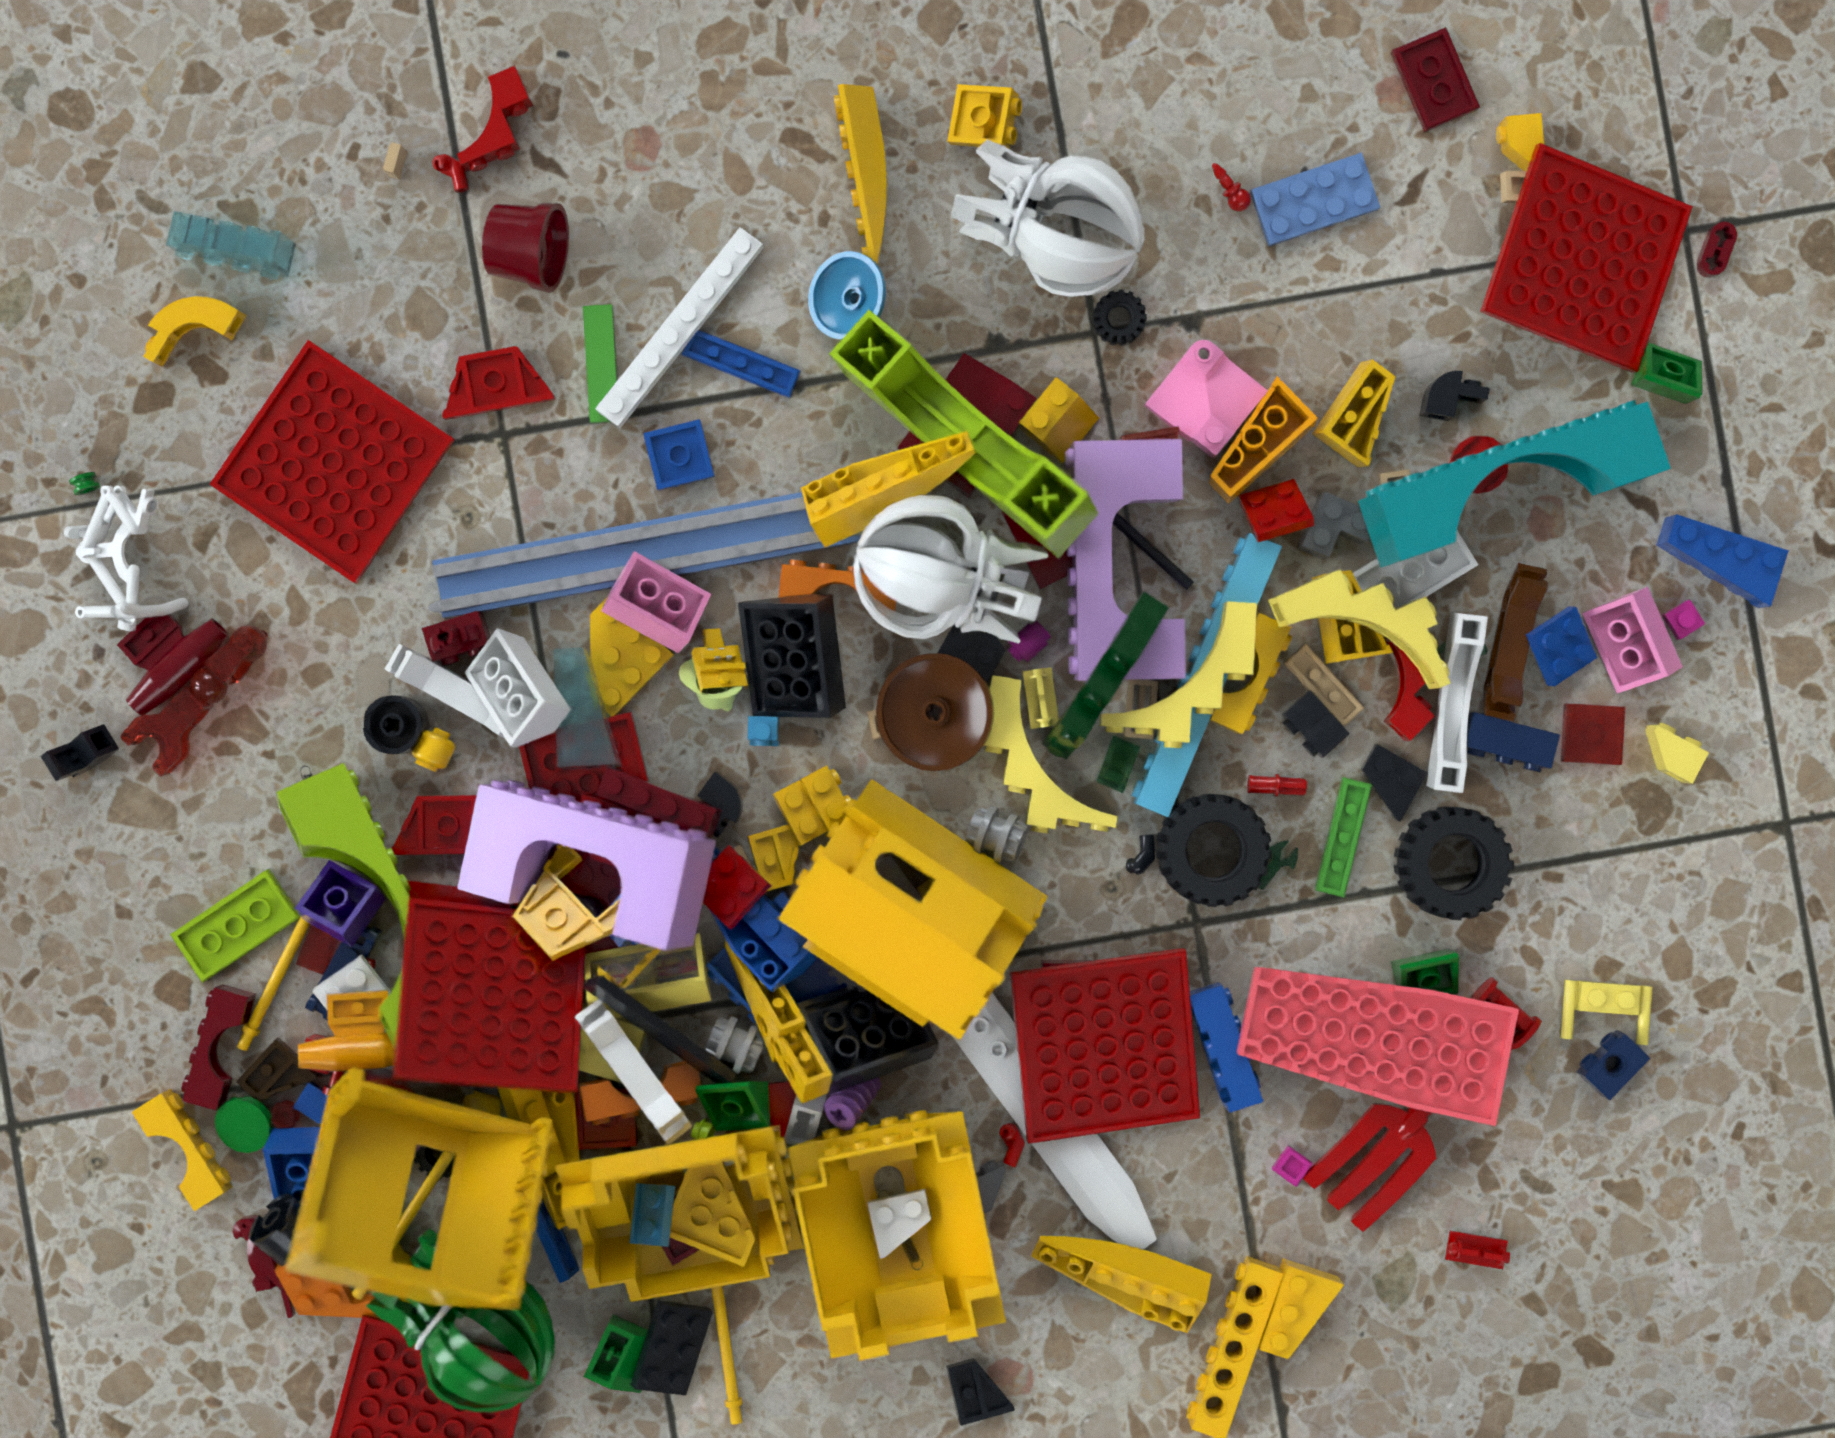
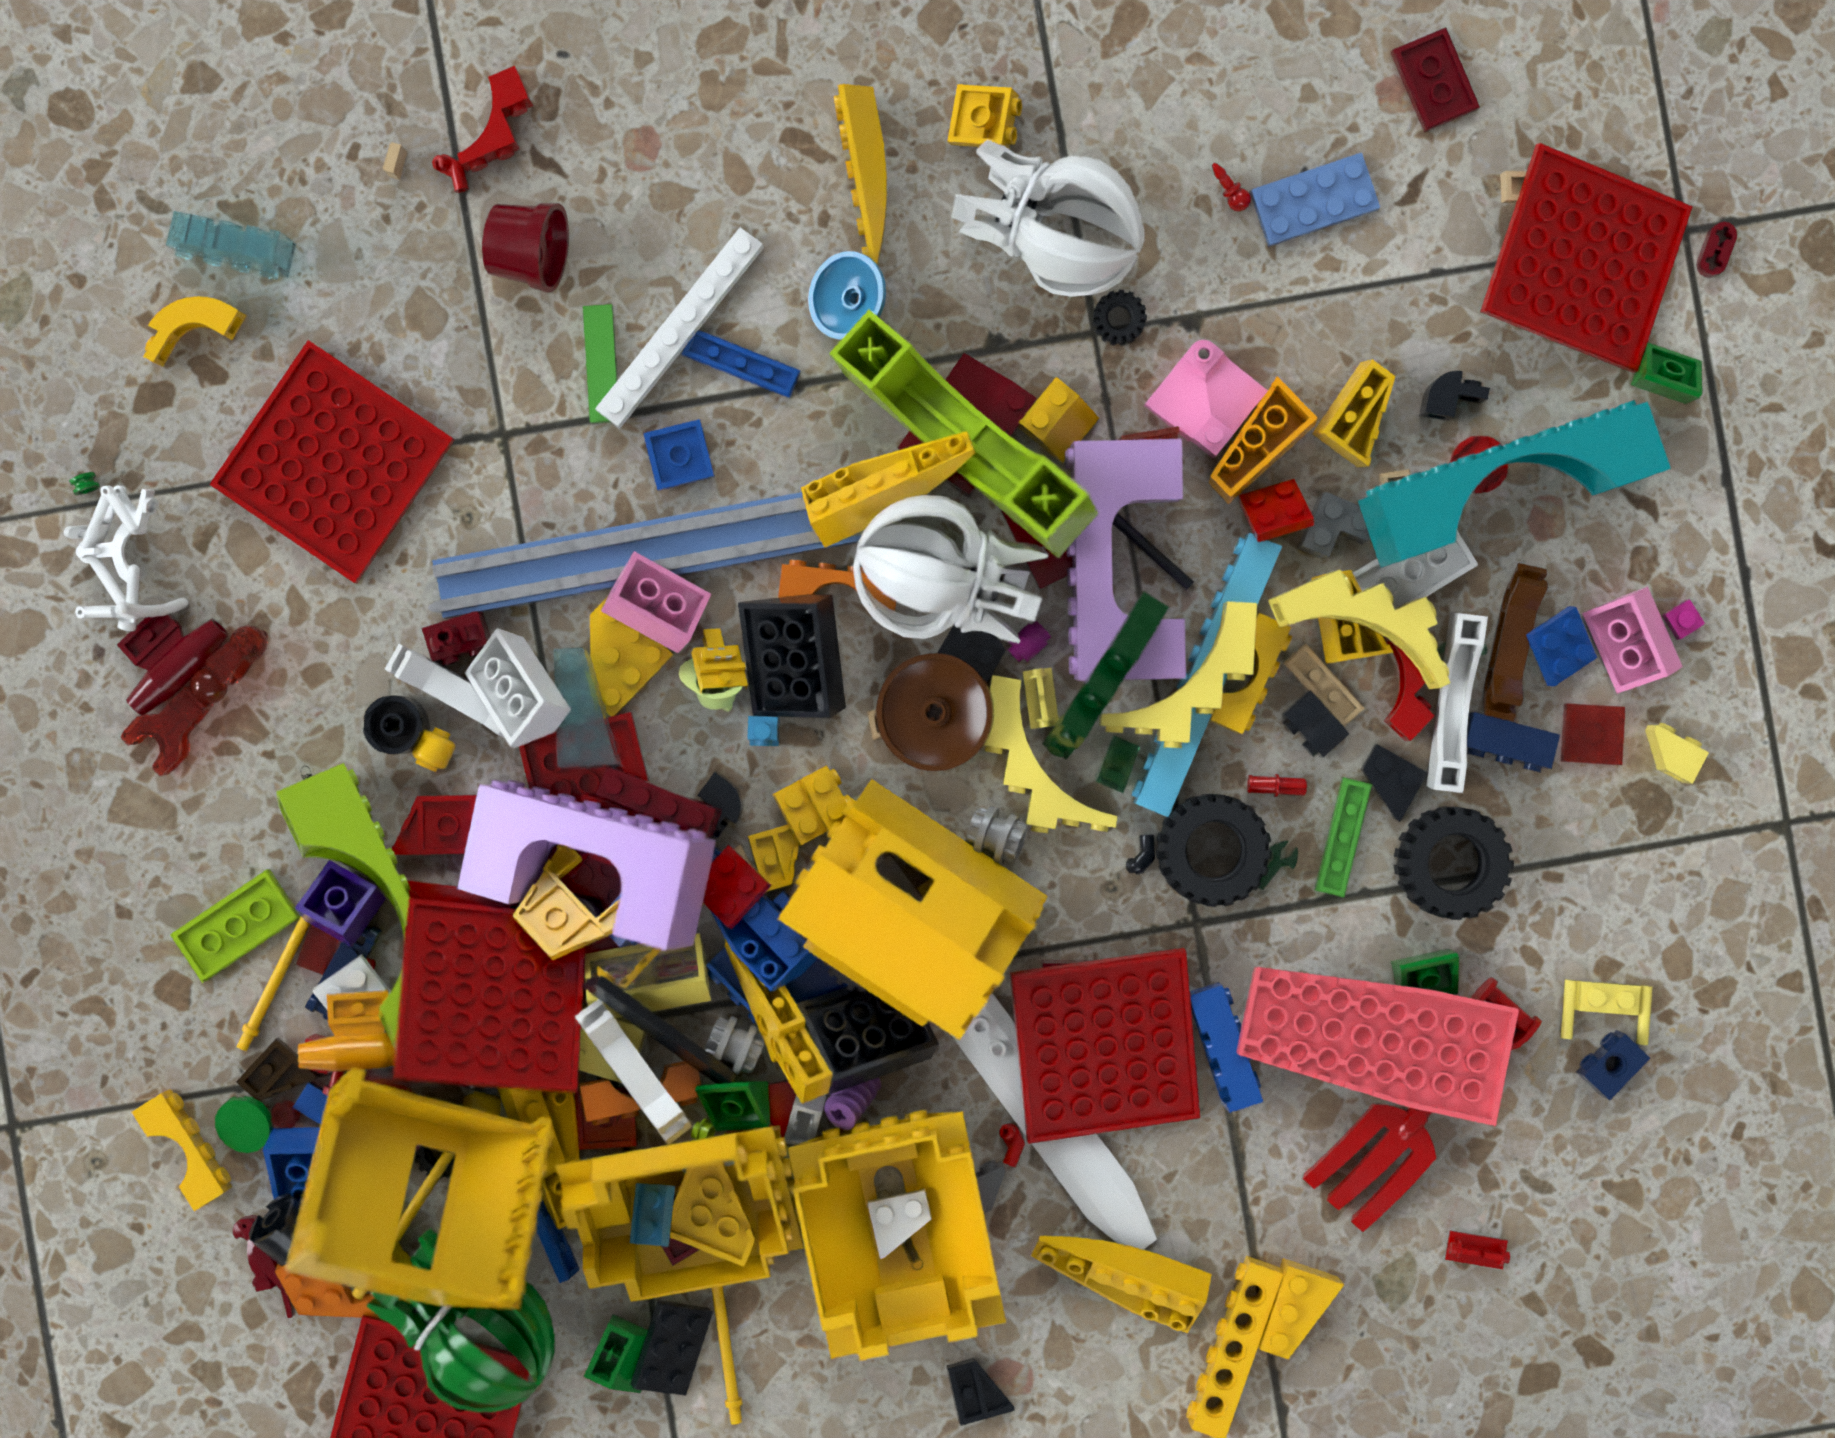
(81, 753): black brick -> none
(207, 1081): dark red arch -> none
(494, 383): red wing -> none
(1141, 696): tan tile -> none
(1292, 1166): dark pink tile -> none
(1519, 136): yellow slope -> none
(1733, 560): blue wedge -> none

